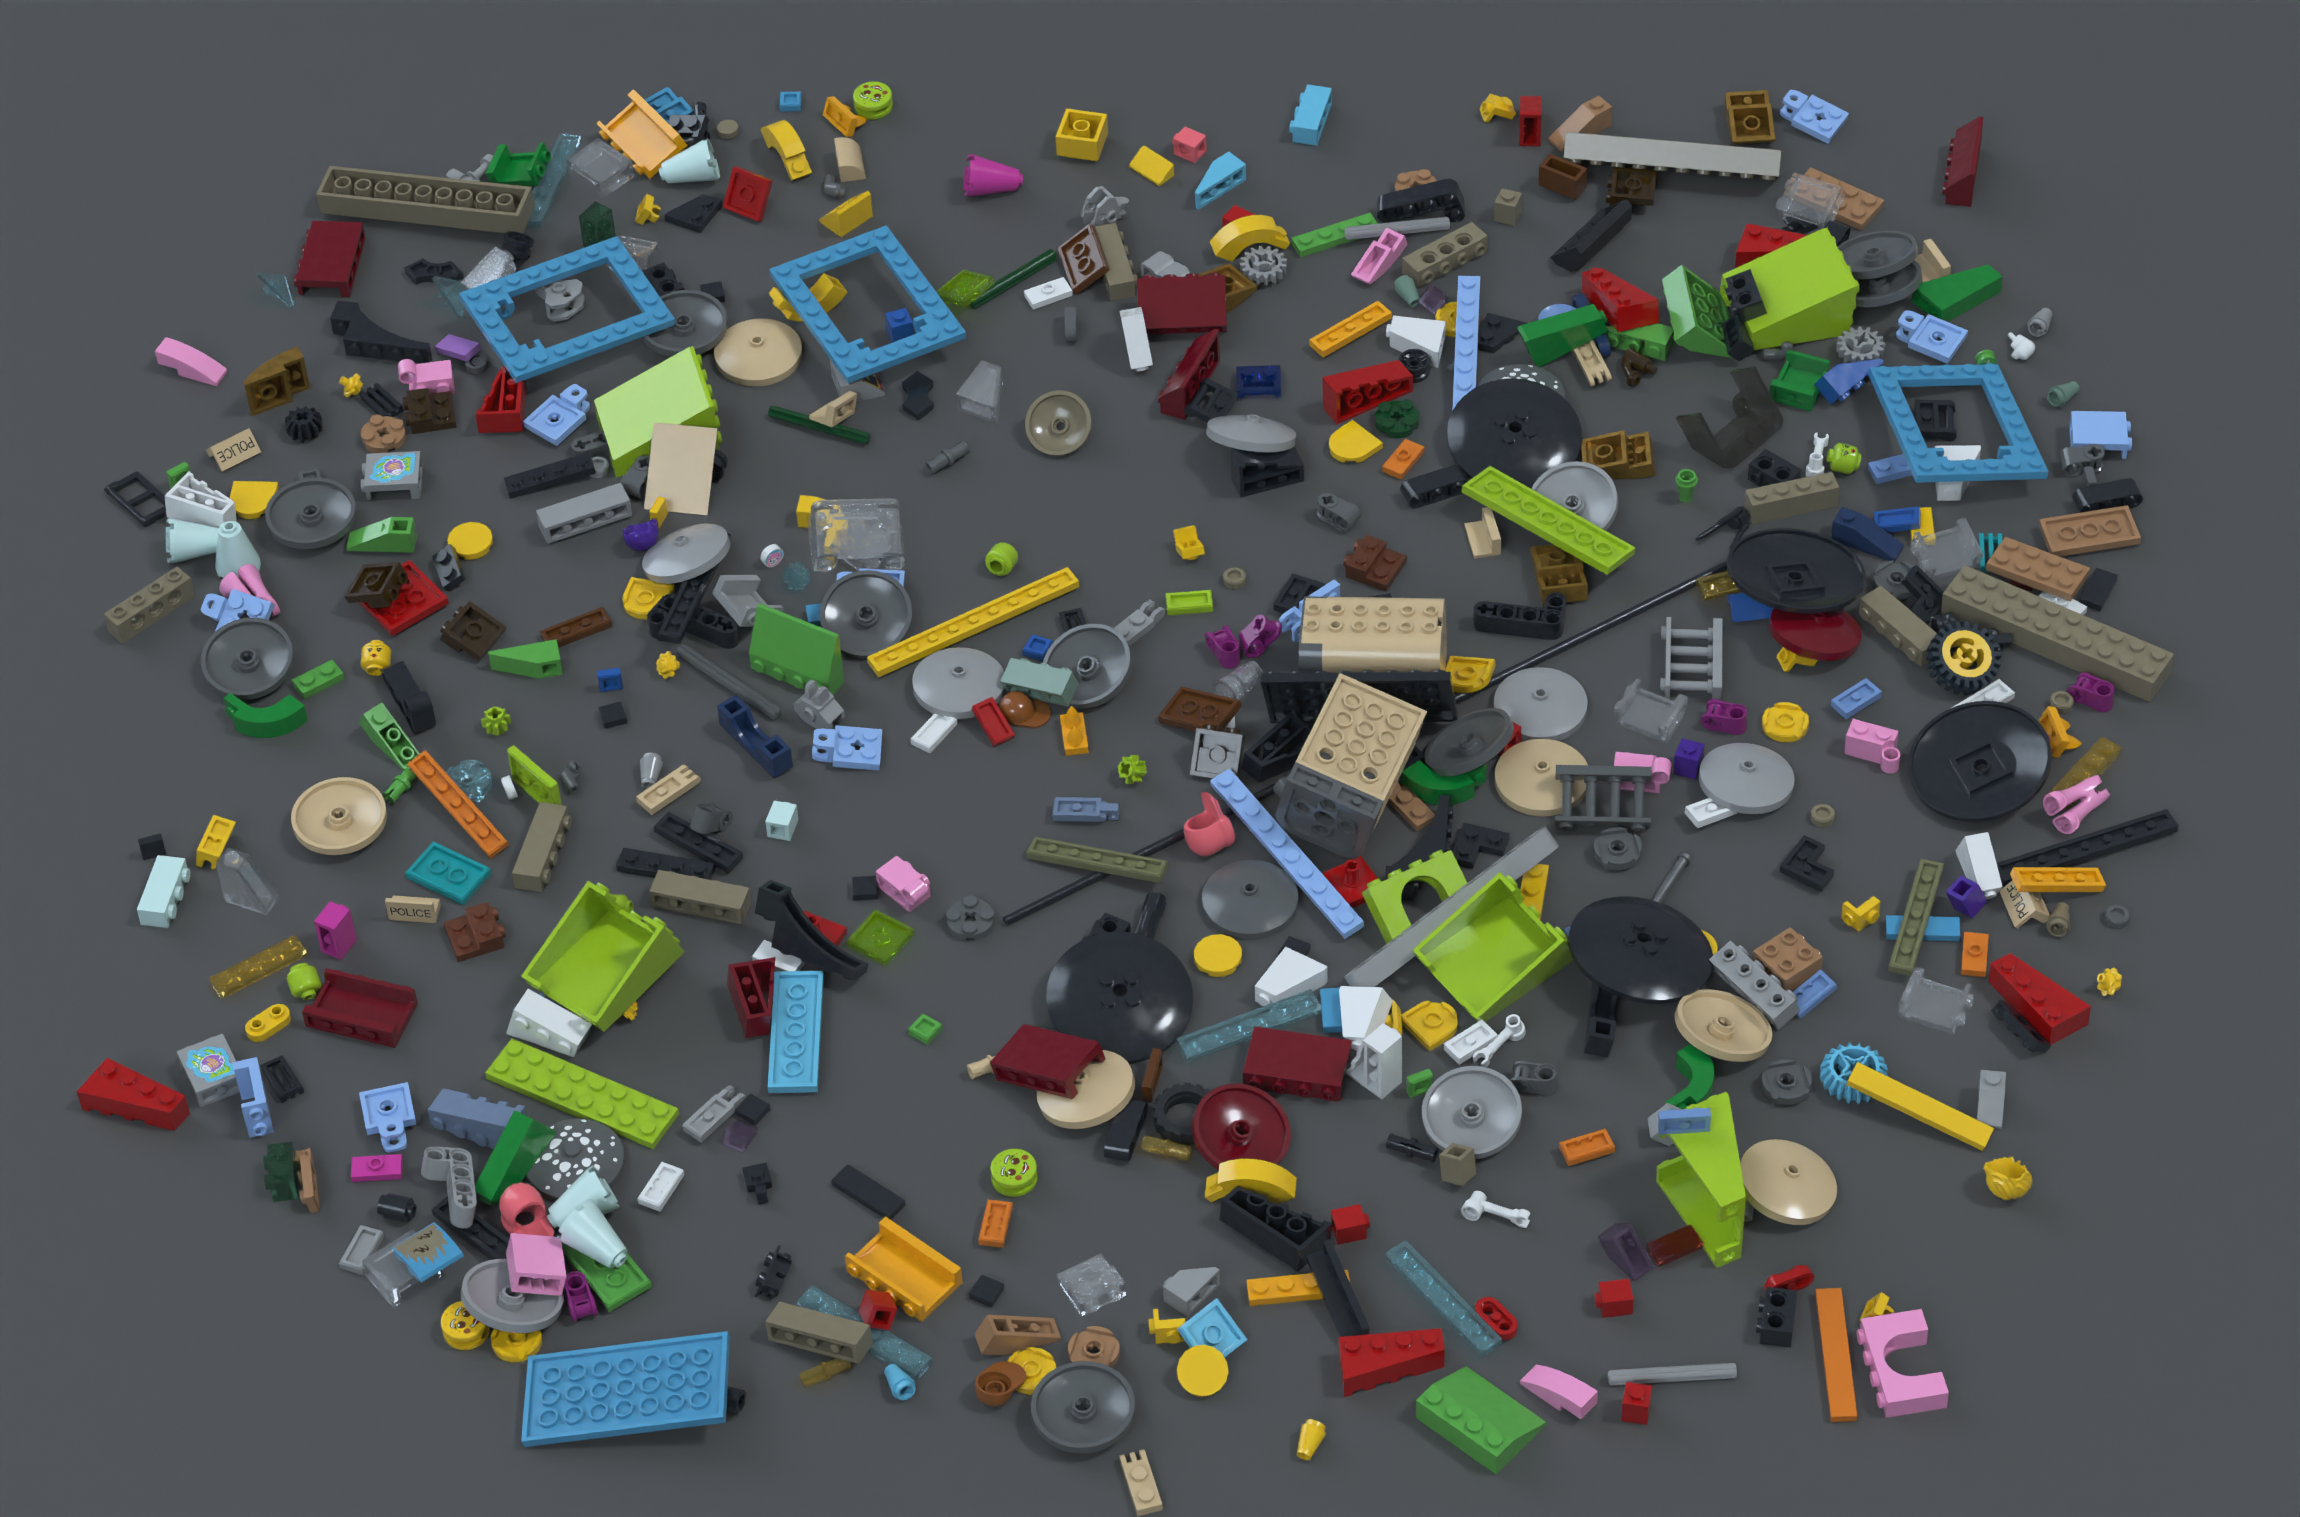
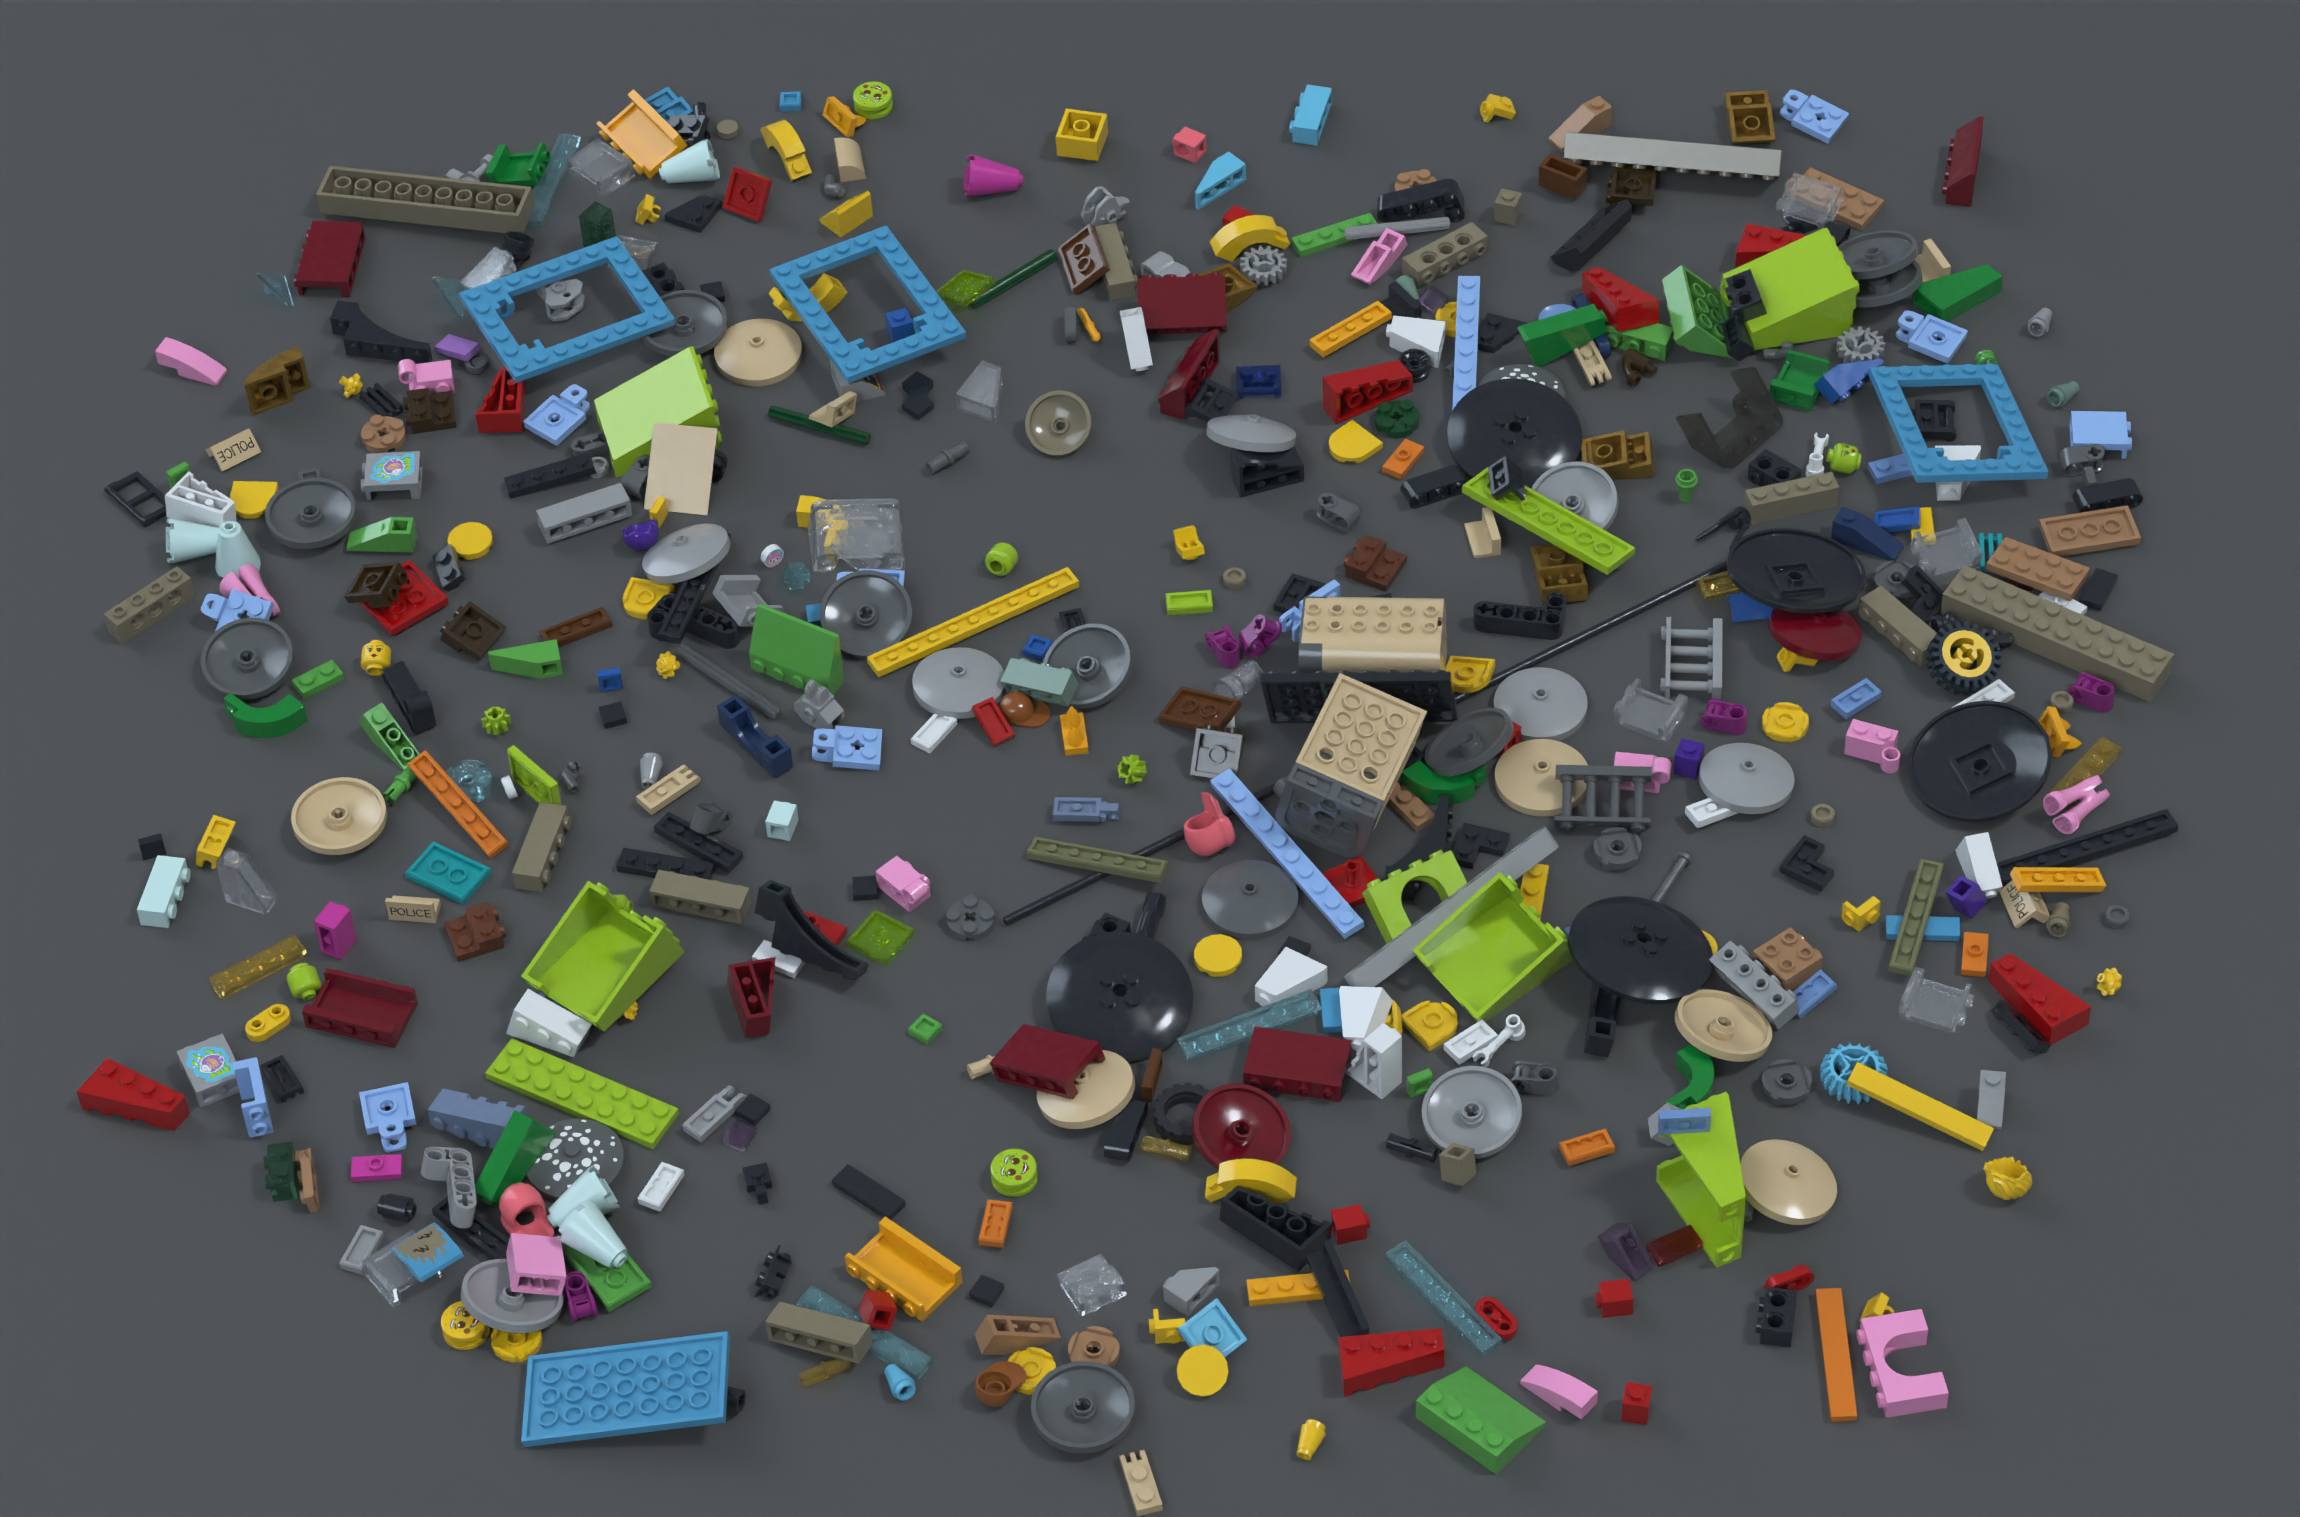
(303, 424): black gear -> none
(424, 271): black tile -> none
(795, 1032): medium azure plate -> none
(1048, 293): white plate -> none
(1088, 325): none -> light orange piece
(1139, 623): light grey hinge -> none
(1152, 166): yellow slope -> none
(1276, 749): black wedge -> none
(1401, 303): none -> black panel
(1477, 1205): white brick -> none
(1506, 477): none -> black panel
(1530, 121): red slope -> none
(1672, 1373): light grey axle -> none
(2022, 347): white piece -> none

